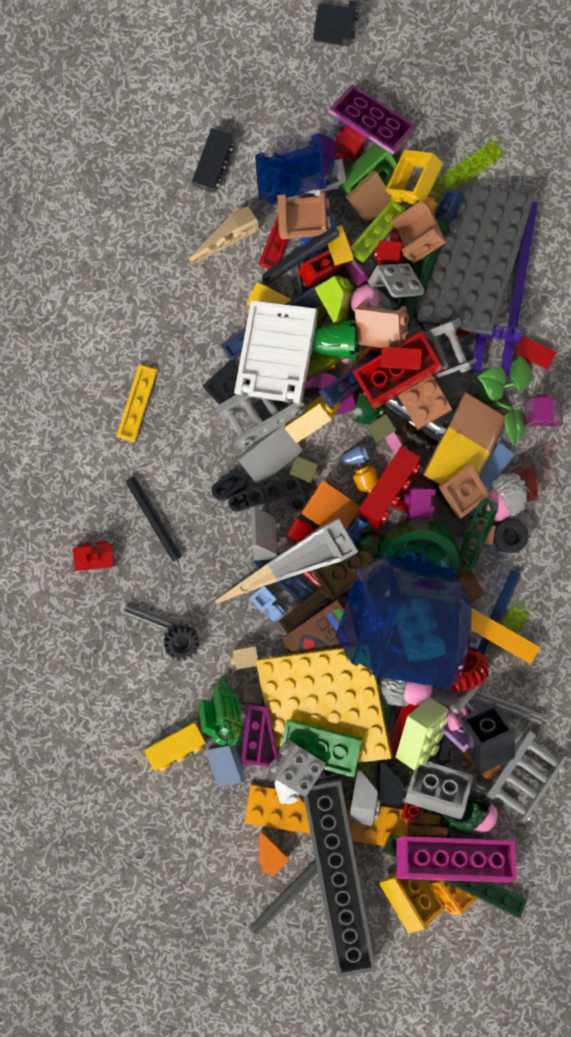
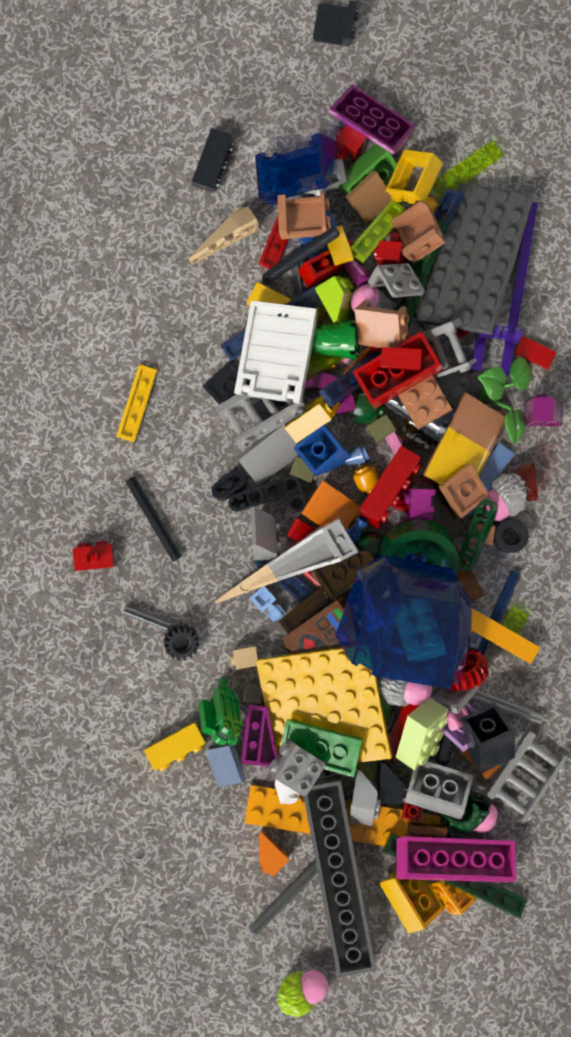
(301, 992): none -> hair
(322, 451): none -> blue slope

